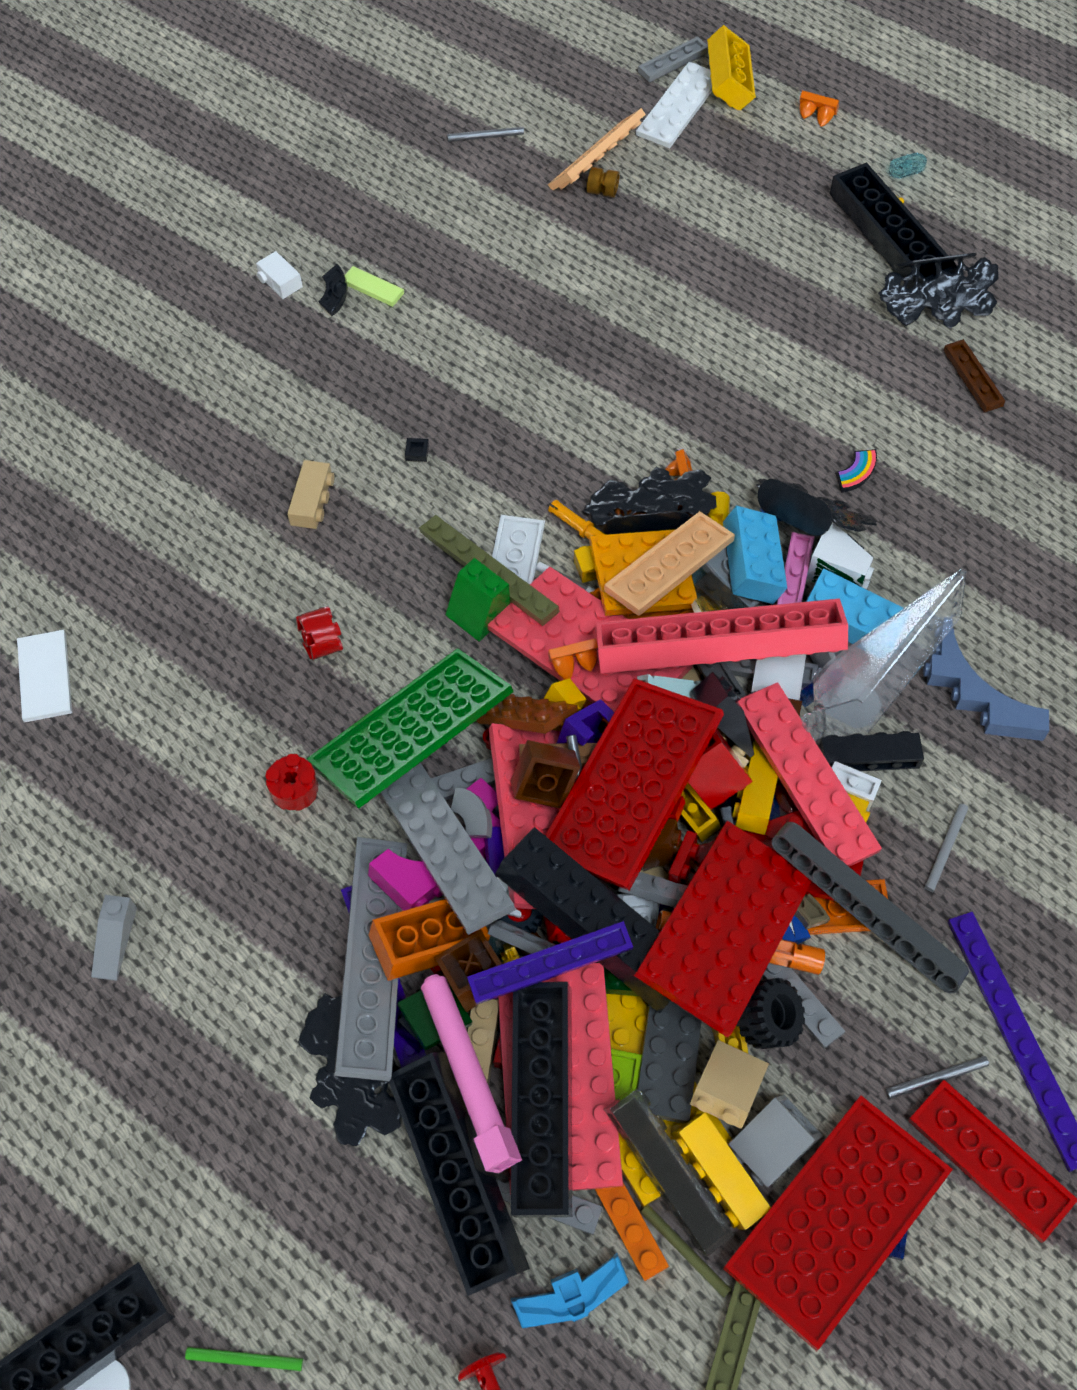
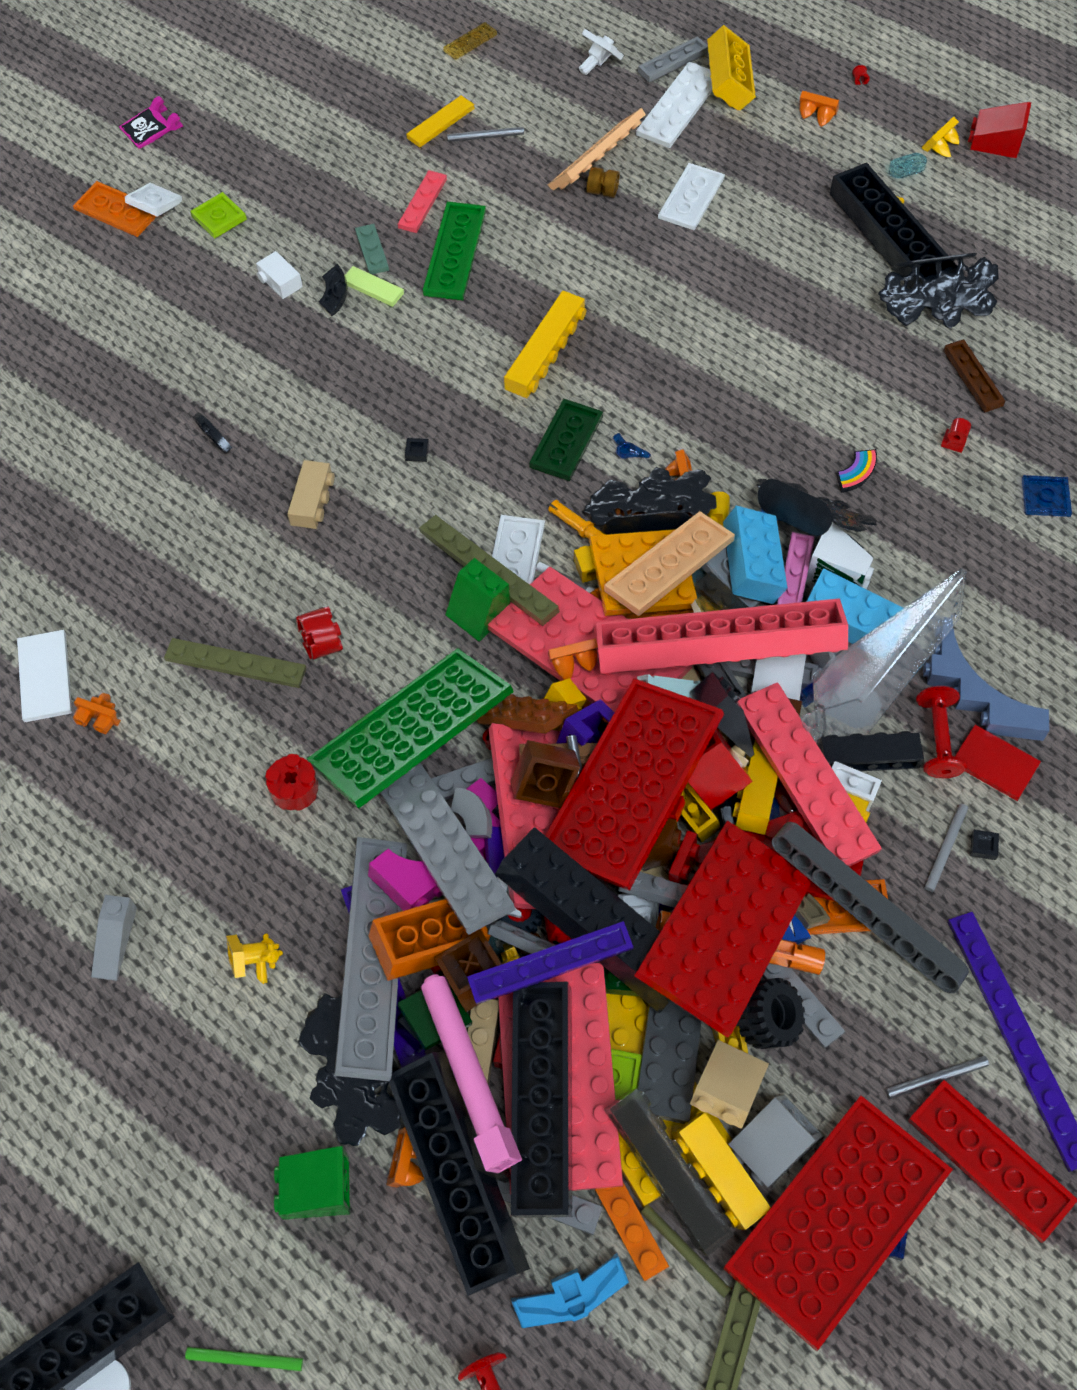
(98, 708): none -> orange hips
(110, 207): none -> orange tile
(150, 124): none -> flag
(153, 199): none -> white tile
(210, 430): none -> black tile
(218, 215): none -> lime plate
(235, 662): none -> olive plate
(252, 953): none -> yellow piece
(313, 1184): none -> green slope
(371, 249): none -> sand green plate
(402, 1170): none -> orange tile
(422, 201): none -> coral plate
(440, 121): none -> yellow tile
(454, 251): none -> green plate
(470, 41): none -> clear yellow tile
(544, 344): none -> yellow brick
(566, 439): none -> dark green plate
(599, 52): none -> white piece
(628, 449): none -> clear blue animal
(691, 196): none -> white tile
(860, 71): none -> red axle
(937, 141): none -> yellow tile
(945, 764): none -> red hose
(957, 435): none -> red leg
(984, 844): none -> black plate
(997, 762): none -> red tile
(1000, 129): none -> red slope
(1046, 496): none -> clear blue tile

